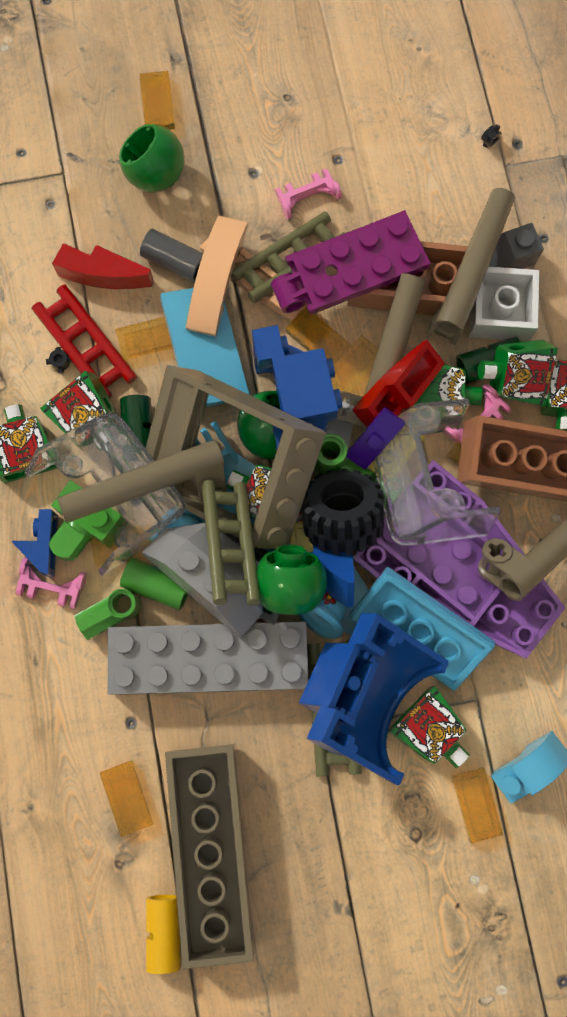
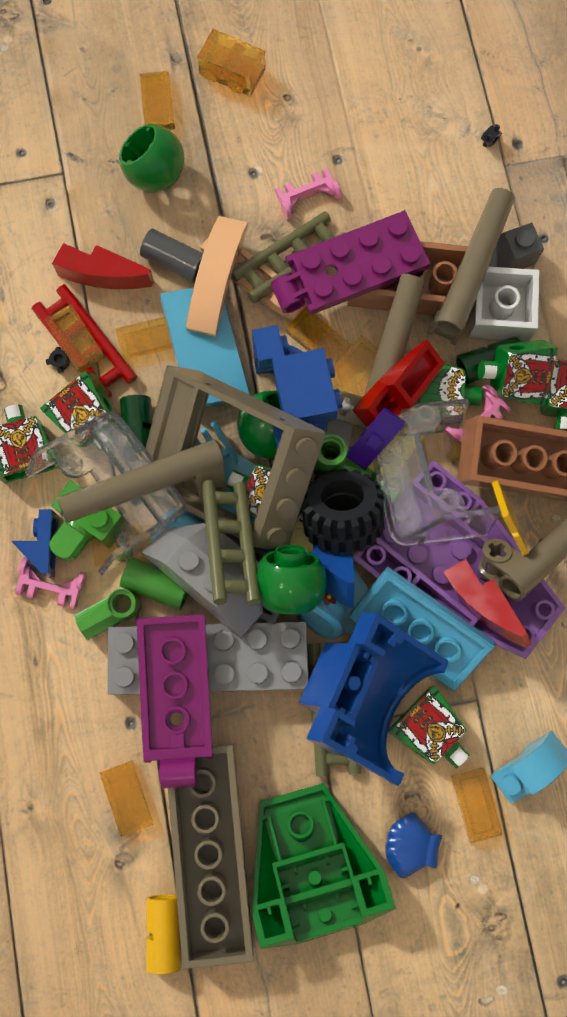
(74, 338): none -> clear yellow tile
(174, 681): none -> magenta hinge
(231, 62): none -> clear yellow brick
(312, 871): none -> green wedge
(411, 846): none -> blue animal
(486, 603): none -> red slope
(510, 518): none -> yellow piece

